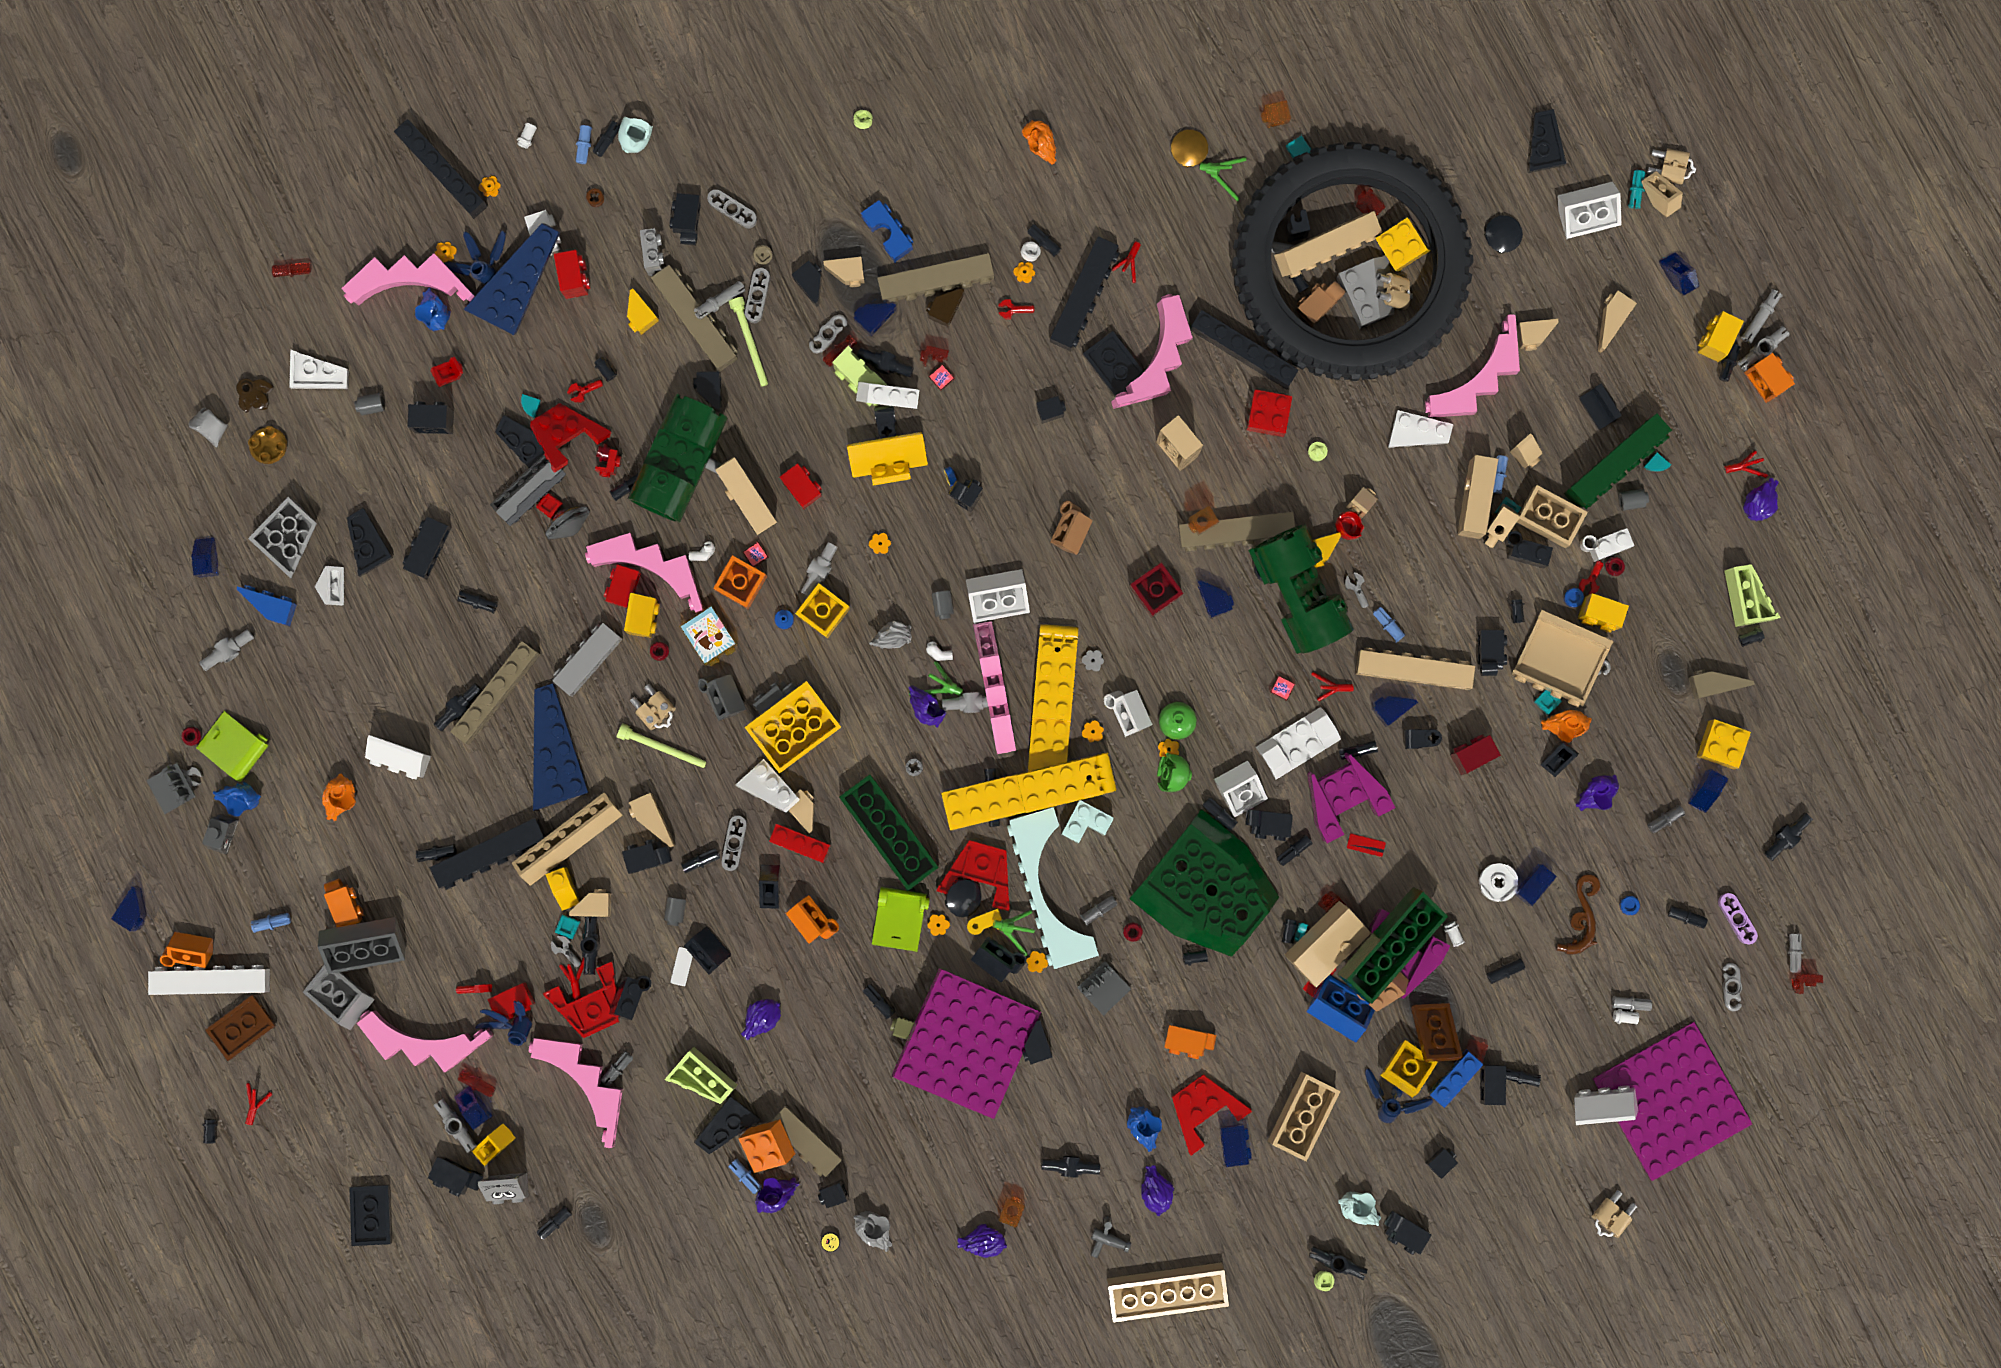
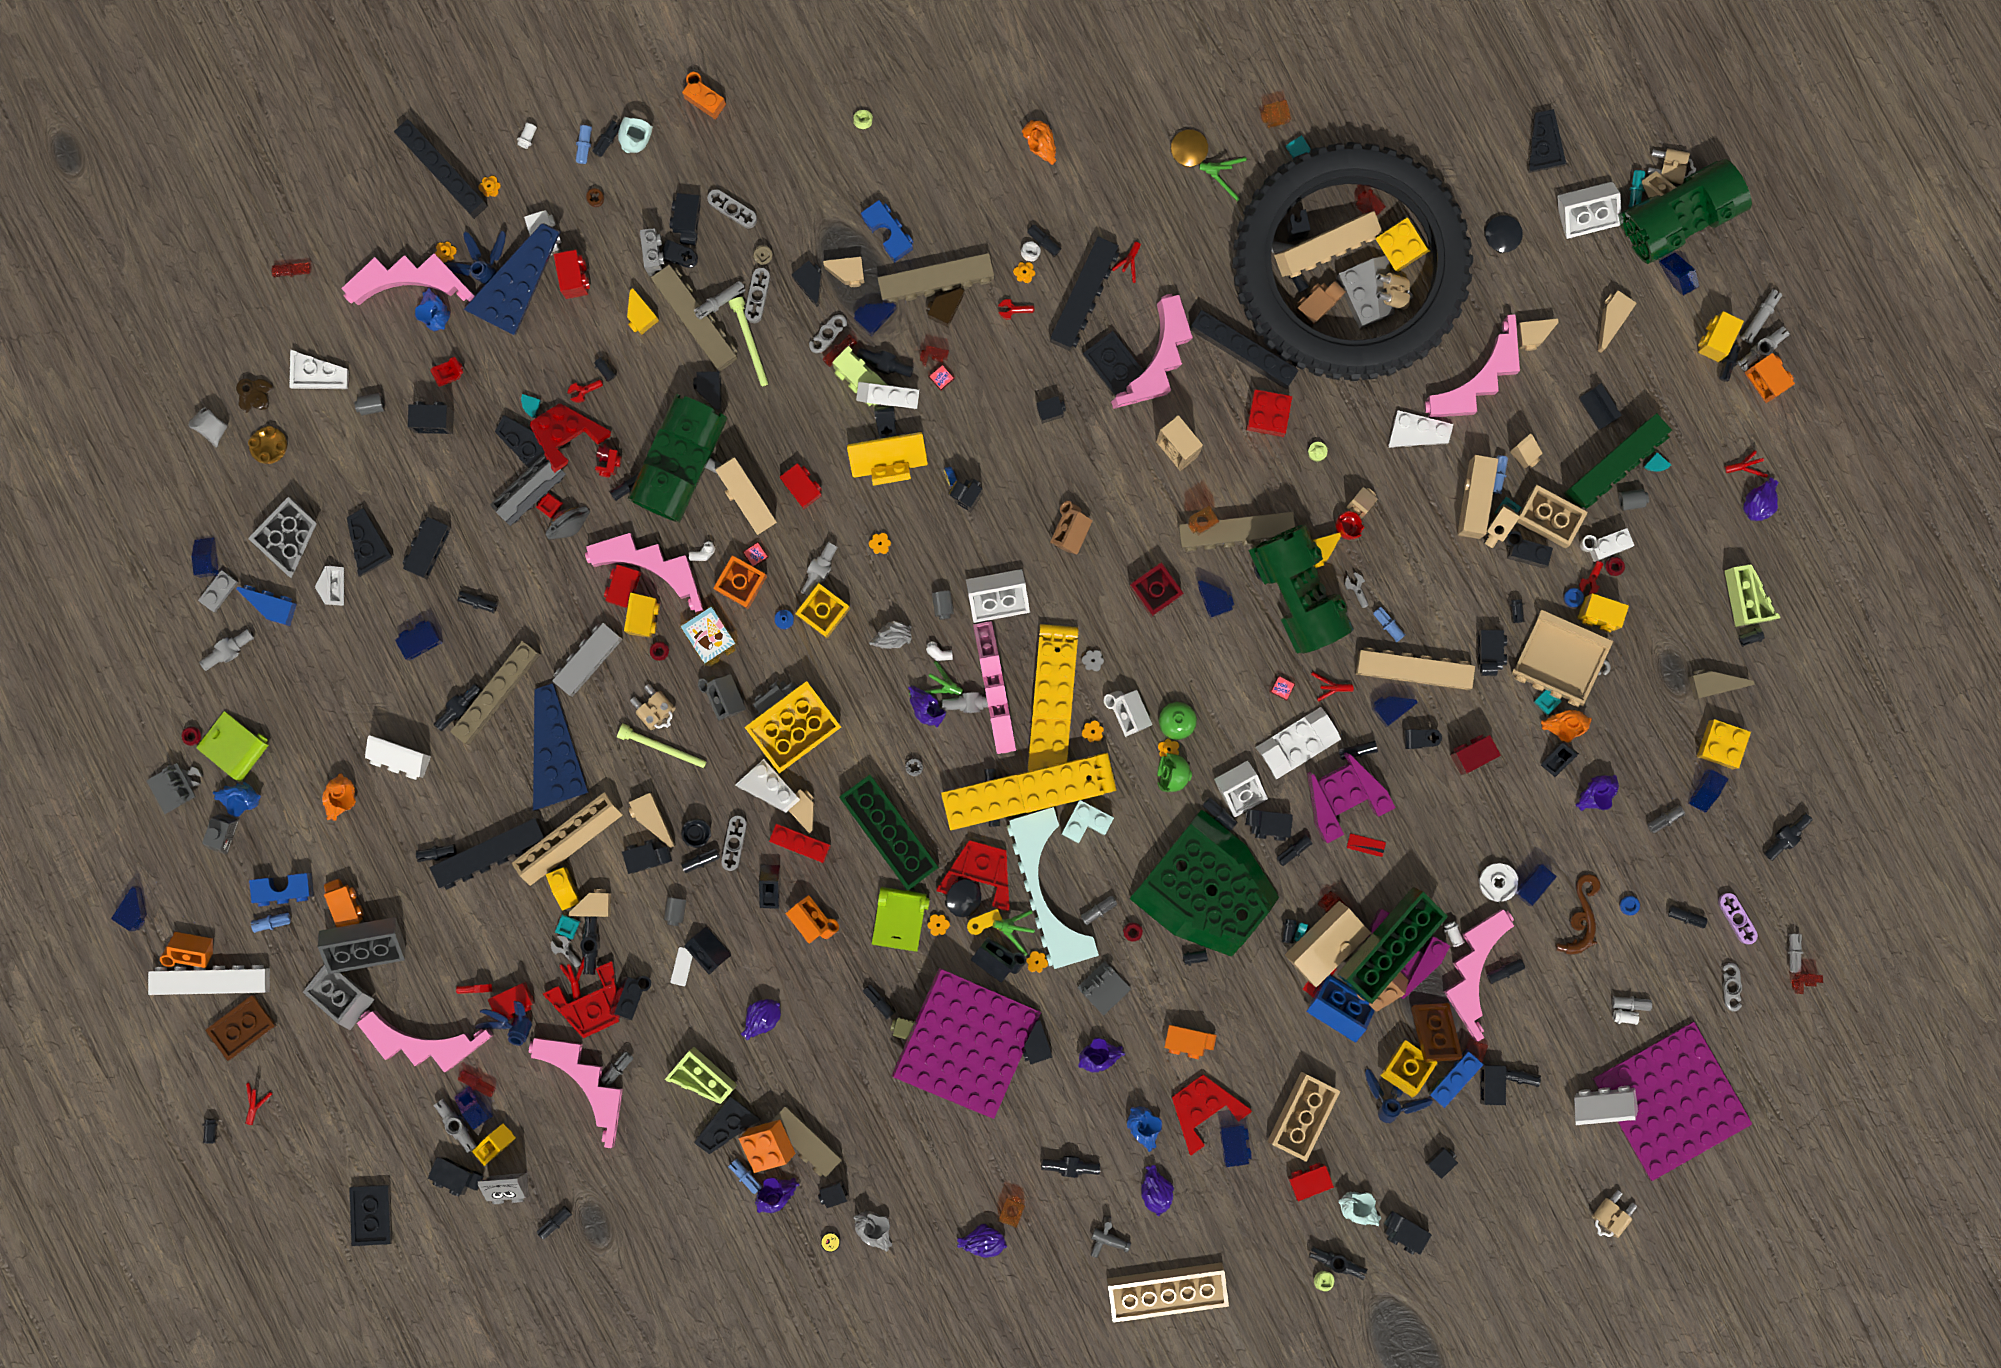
(218, 591): none -> light grey plate
(264, 891): none -> blue arch
(418, 640): none -> clear blue brick
(675, 254): none -> black piece
(695, 832): none -> black hair
(703, 97): none -> orange hinge
(1099, 1055): none -> dark purple hair
(1310, 1182): none -> red brick
(1465, 993): none -> bright pink arch
(1704, 200): none -> dark green cylinder

